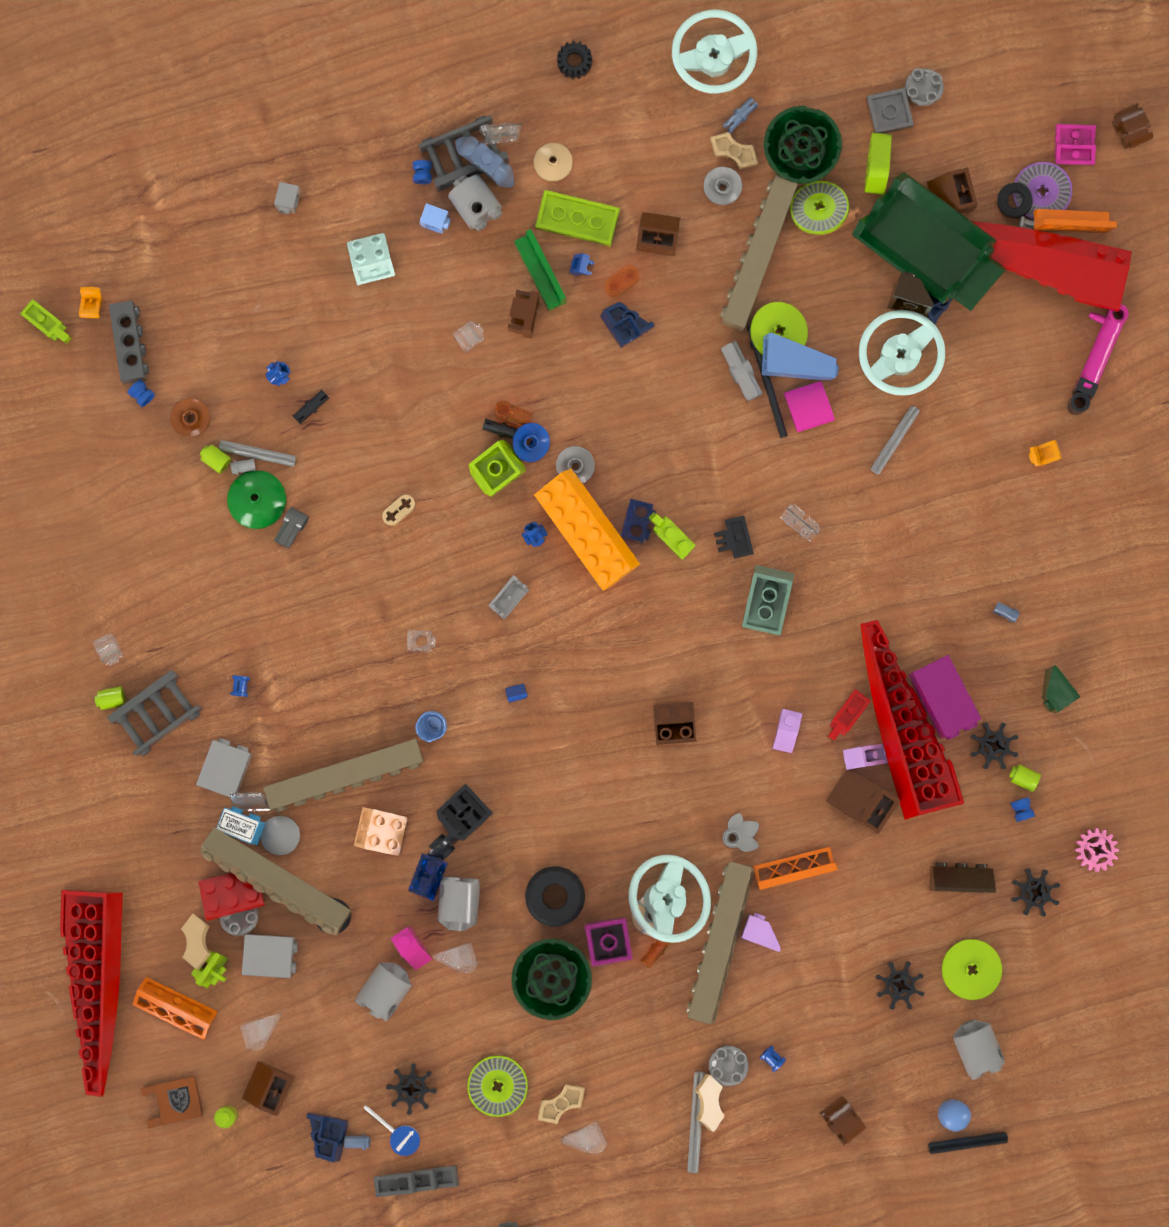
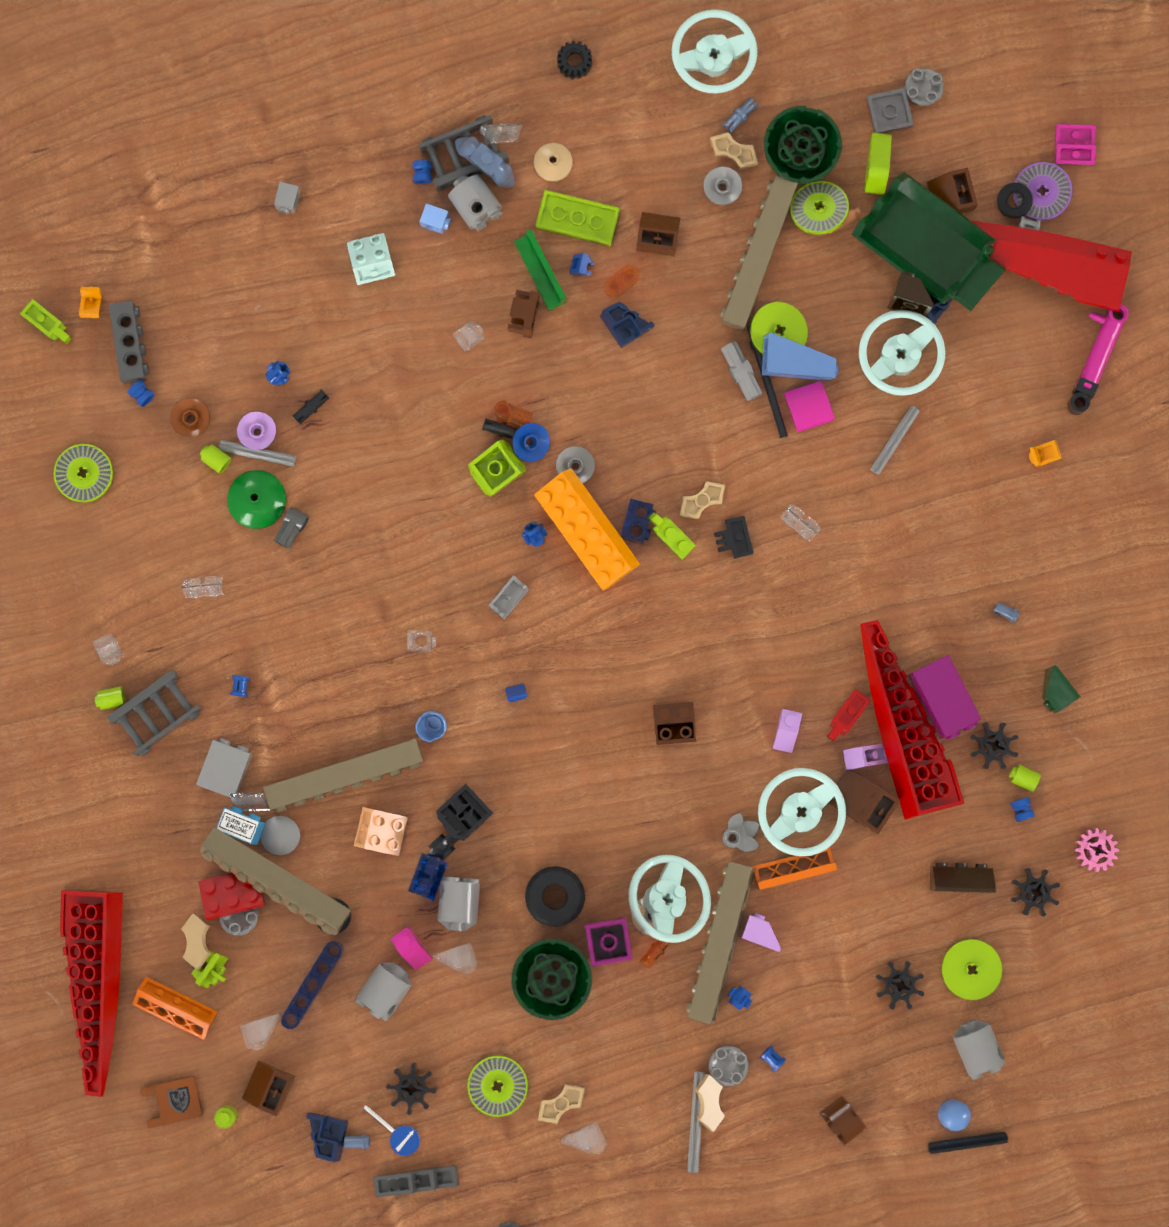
(97, 478): none -> piece
(211, 587): none -> clear hinge
(242, 466): light grey pin -> none
(252, 422): none -> lavender dish
(269, 955): light grey brick -> none
(304, 991): none -> clear blue beam
(395, 507): tan beam -> none
(694, 505): none -> tan tile
(740, 997): none -> blue gear
(768, 600): sand green slope -> none
(813, 803): none -> light aqua piece
(1073, 221): orange fence -> none
(1133, 126): reddish brown brick -> none

